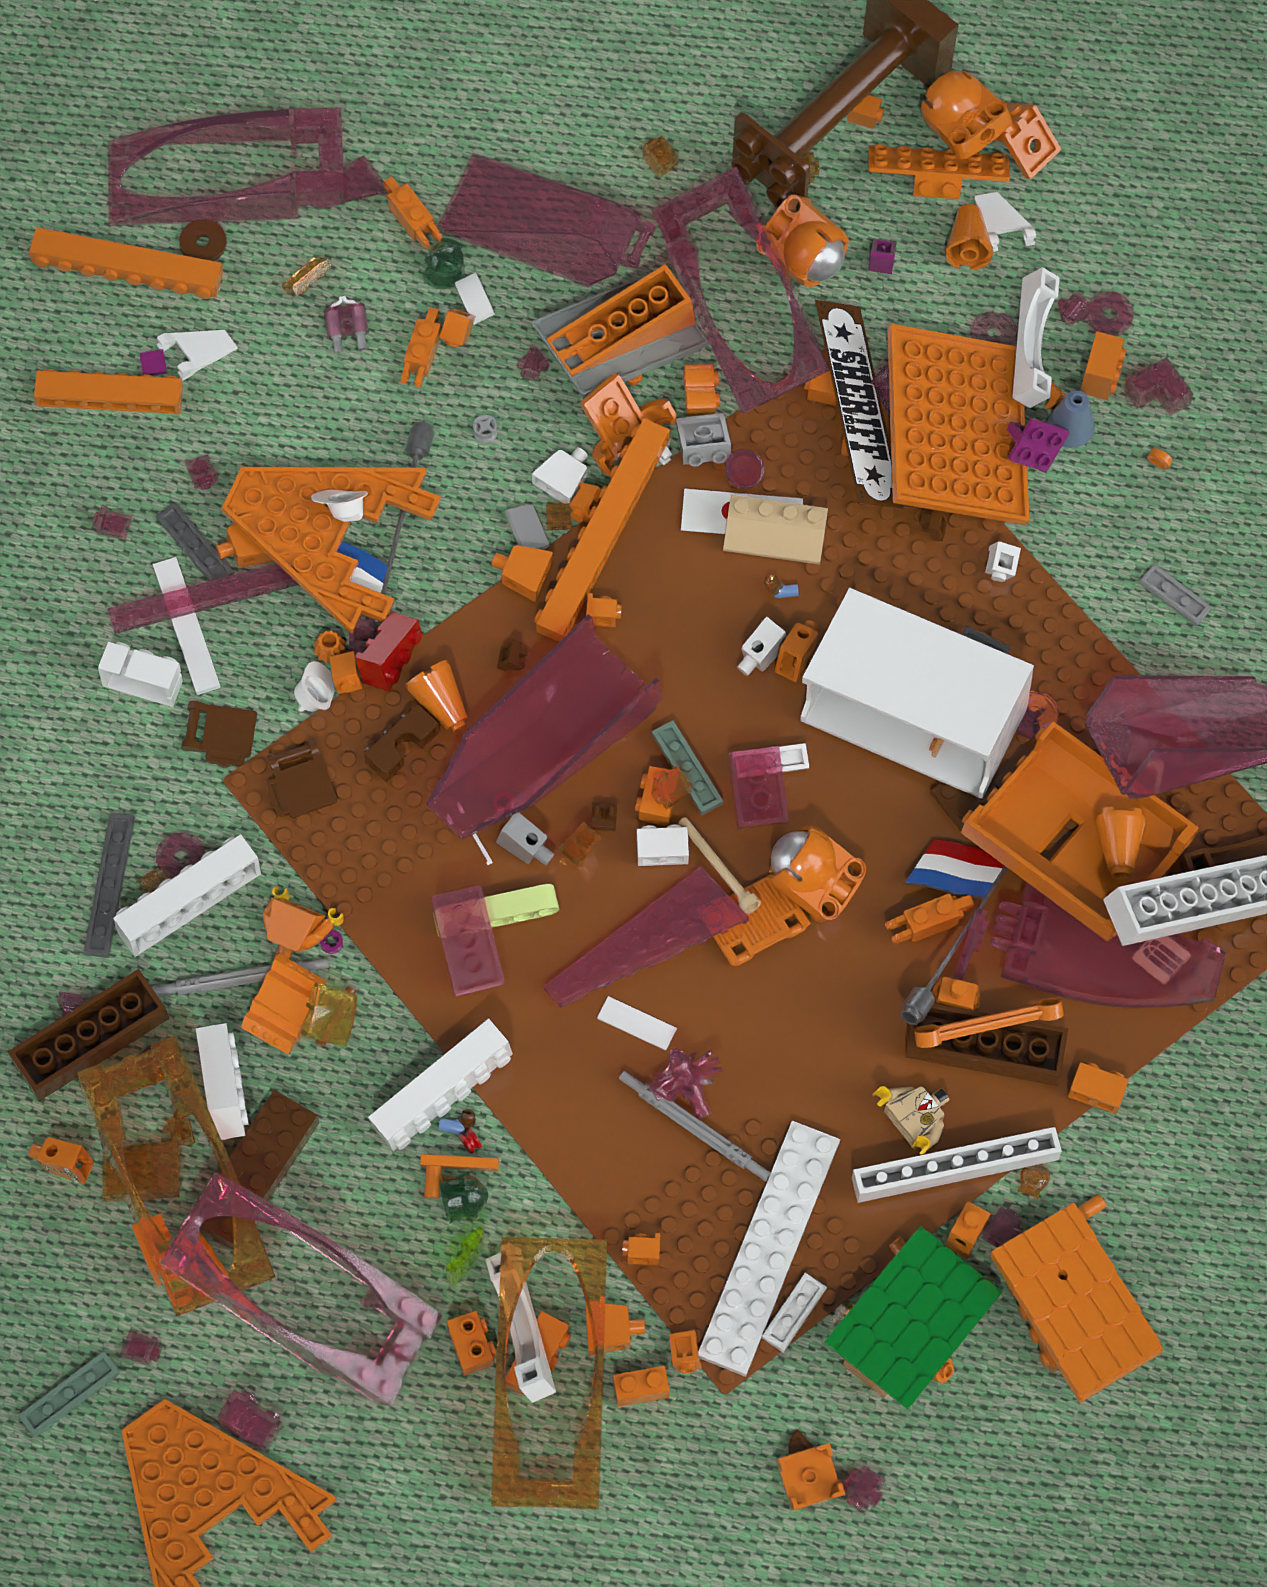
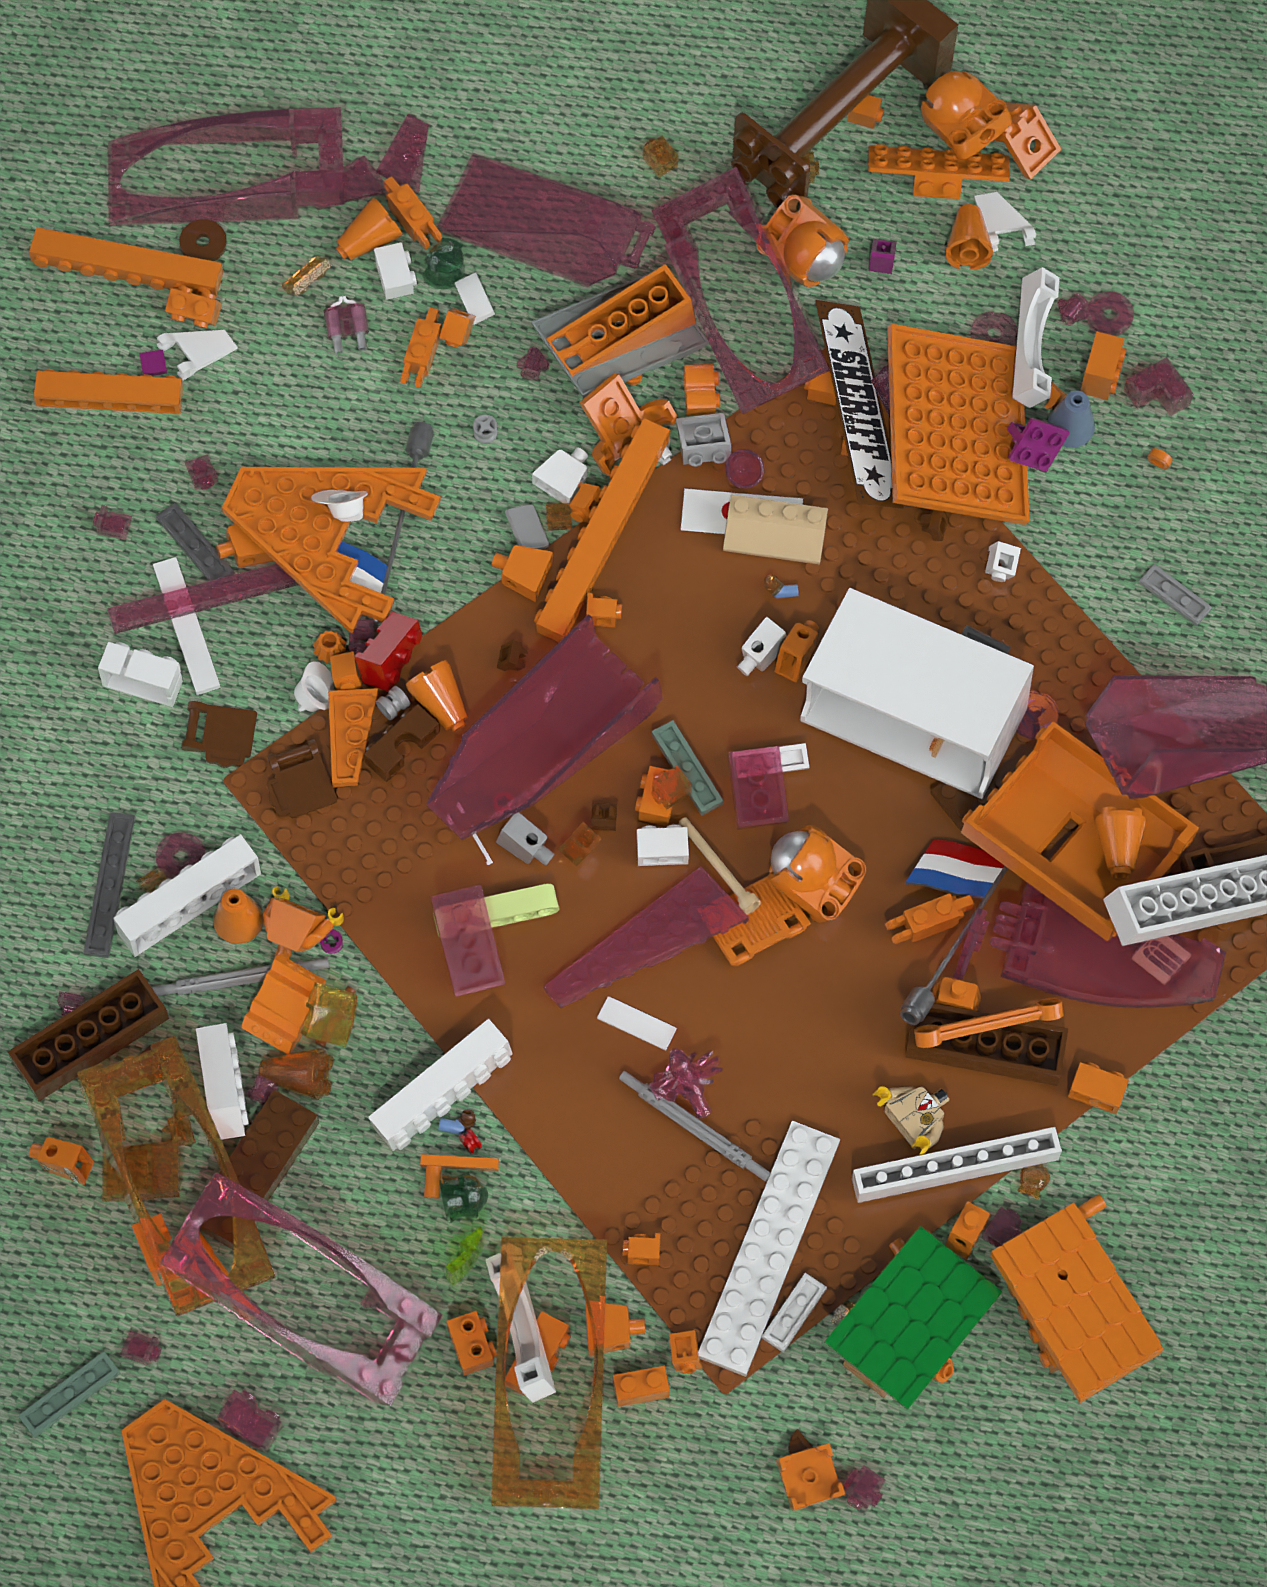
(201, 309): none -> orange brick
(237, 917): none -> orange cone
(261, 1089): none -> clear pink wheel
(300, 1072): none -> clear orange cone
(350, 727): none -> orange wing
(368, 231): none -> orange cone
(392, 702): none -> light grey wheel
(394, 270): none -> white brick
(406, 154): none -> clear pink wing

